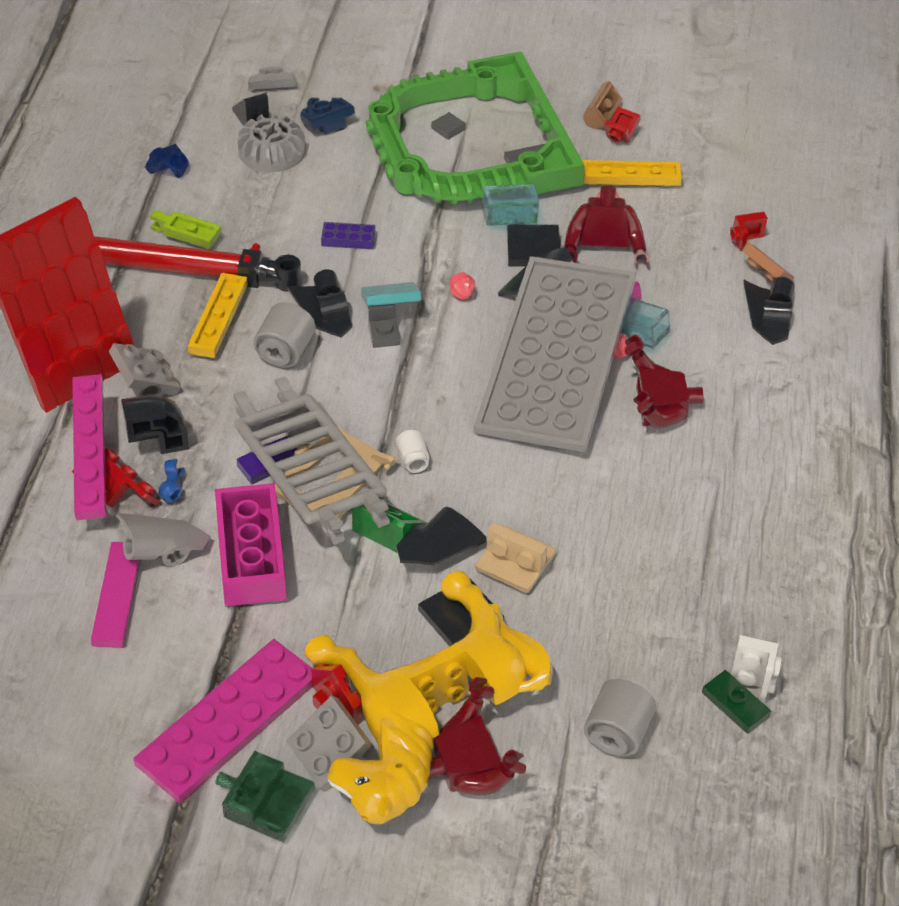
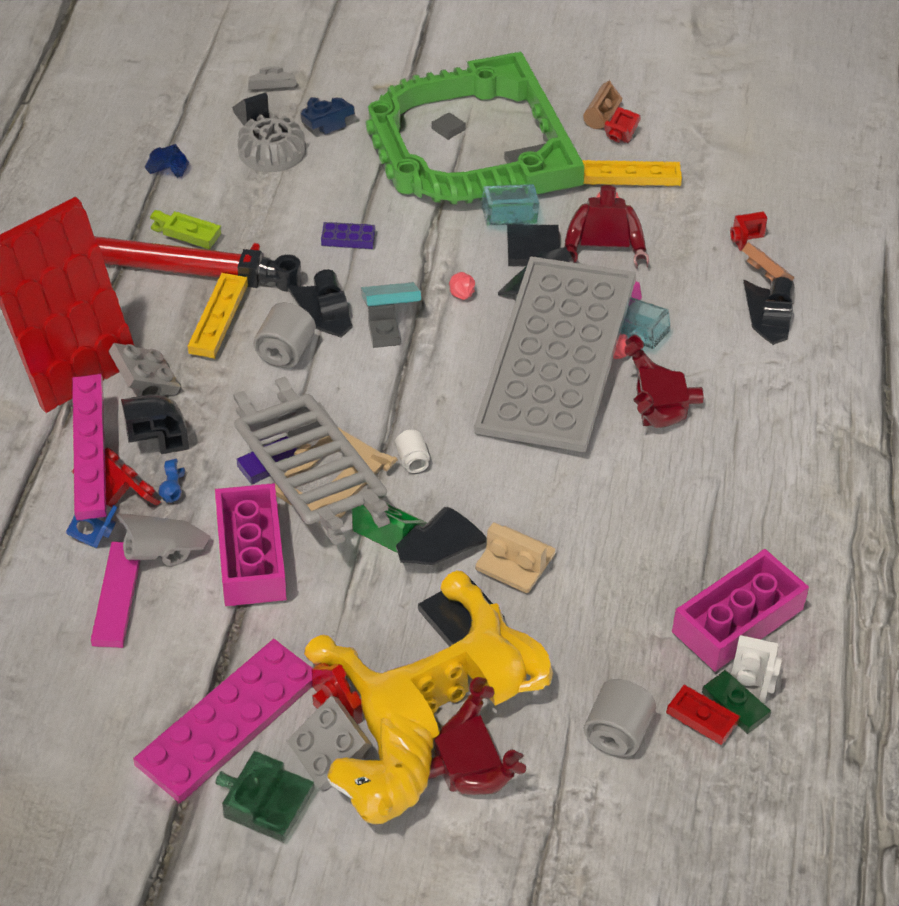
(100, 529): none -> blue bracket
(702, 714): none -> red plate
(745, 603): none -> dark pink brick

